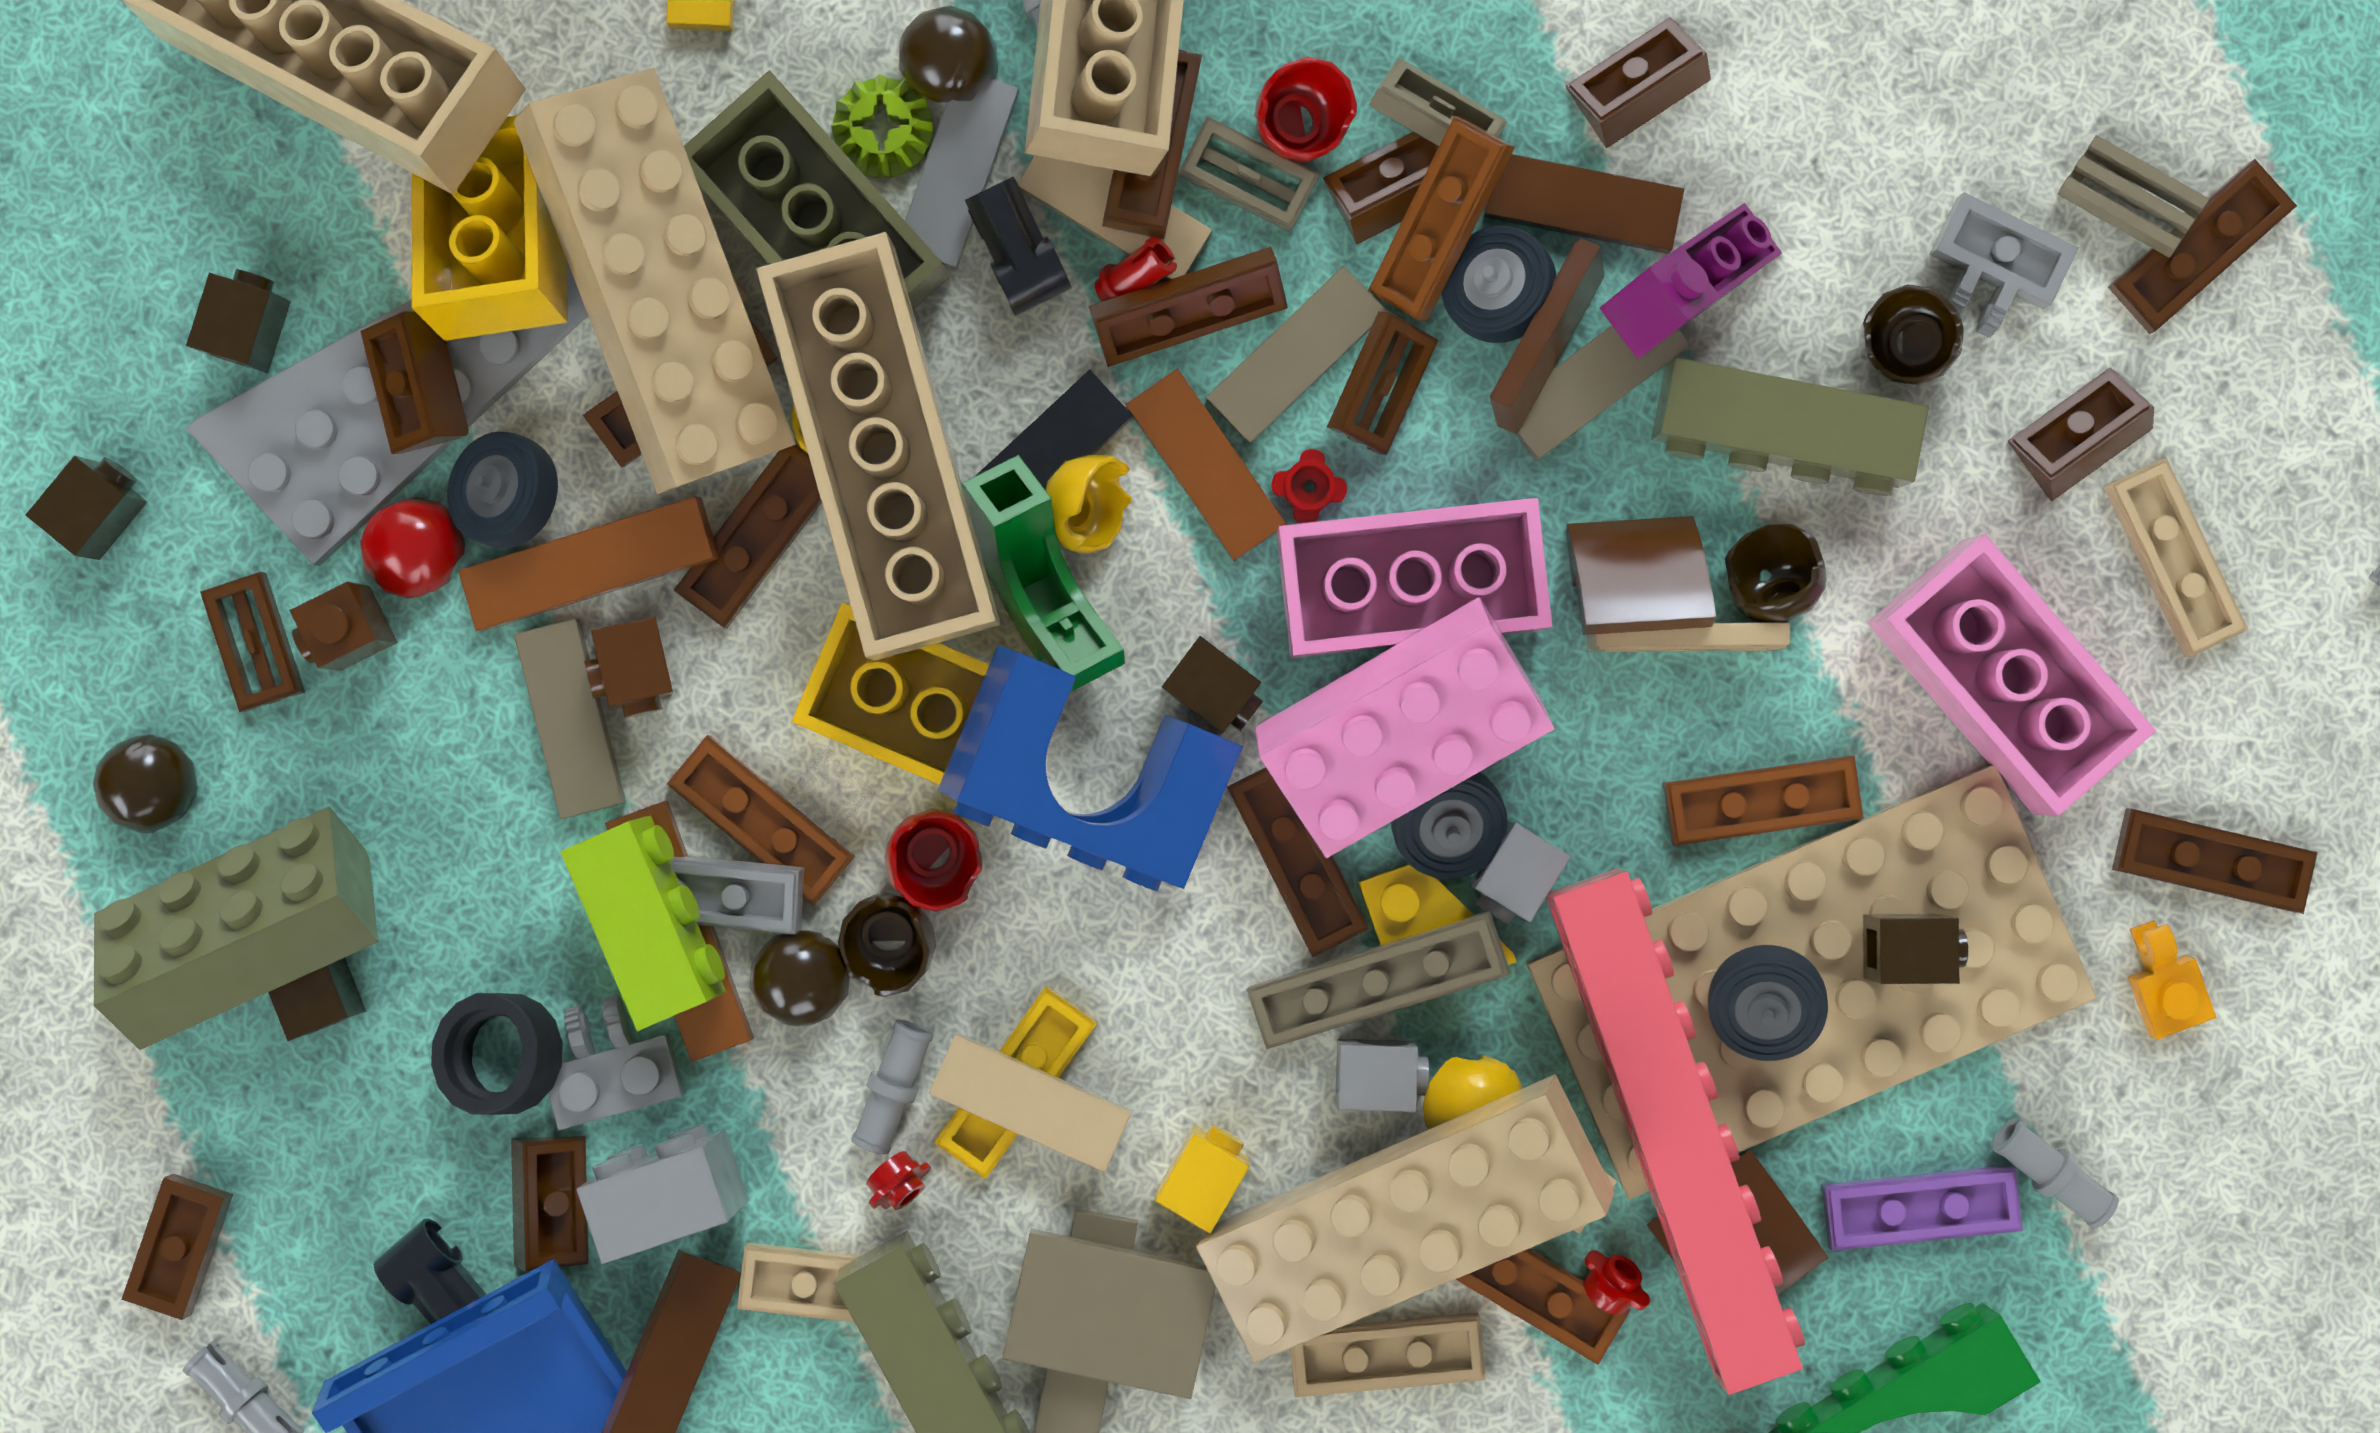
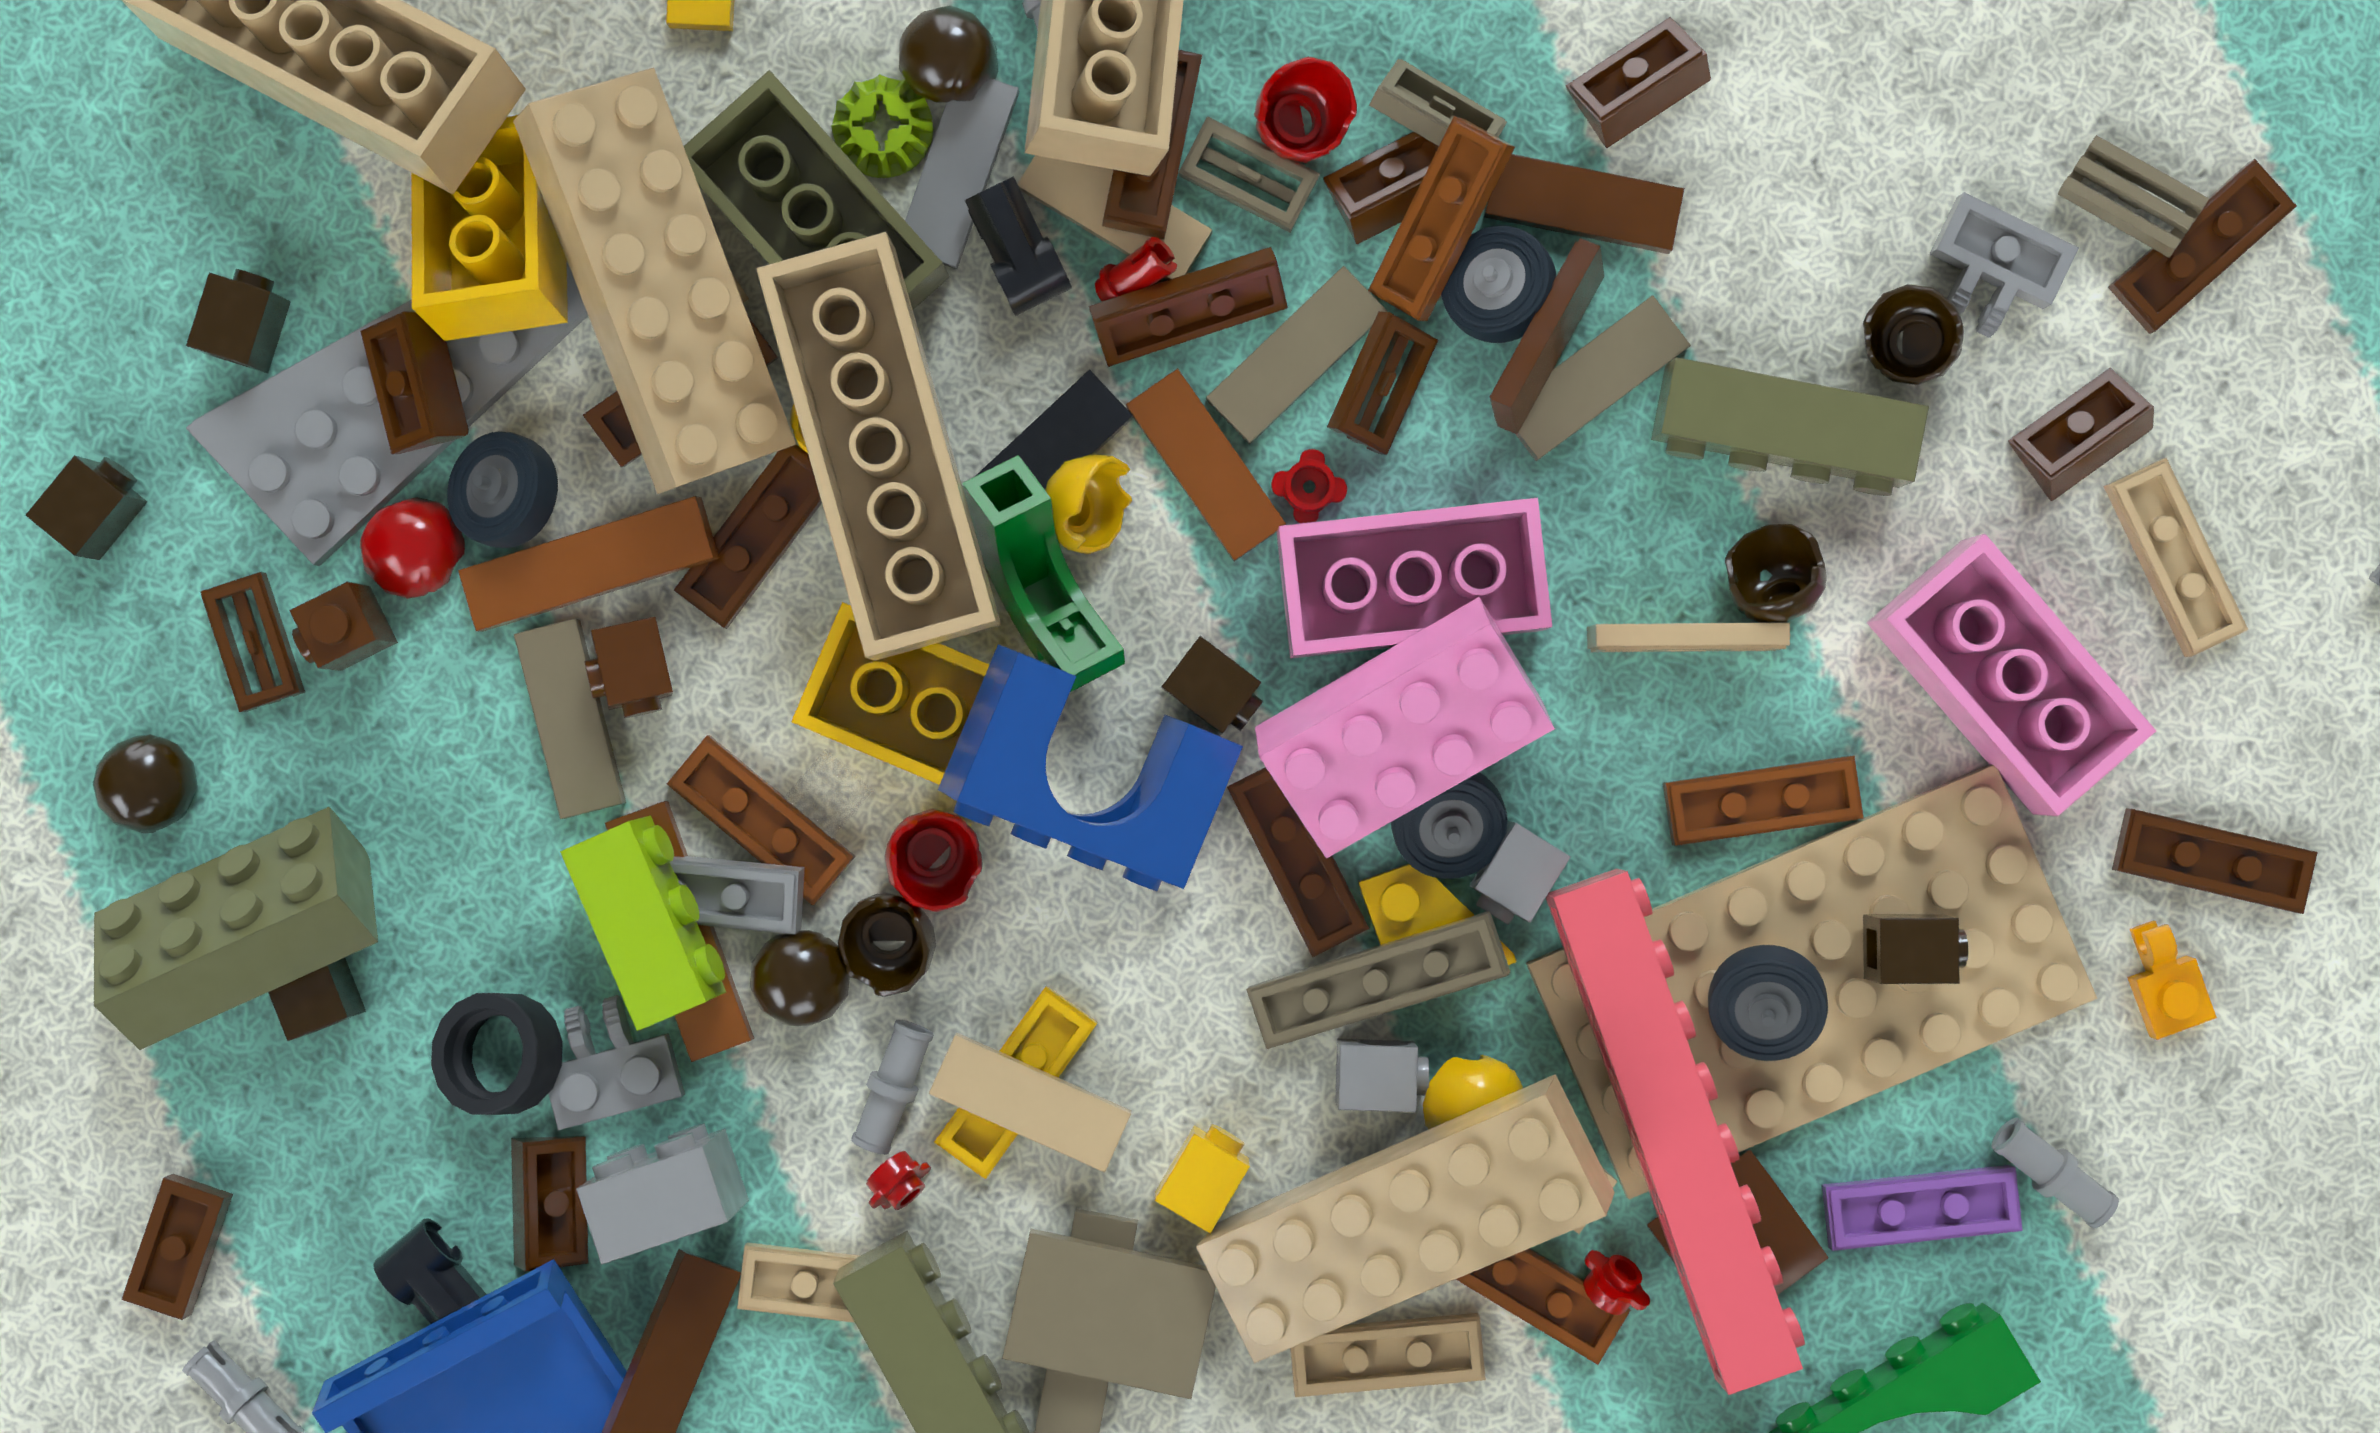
(1640, 575): slope -> none
(1690, 280): magenta slope -> none

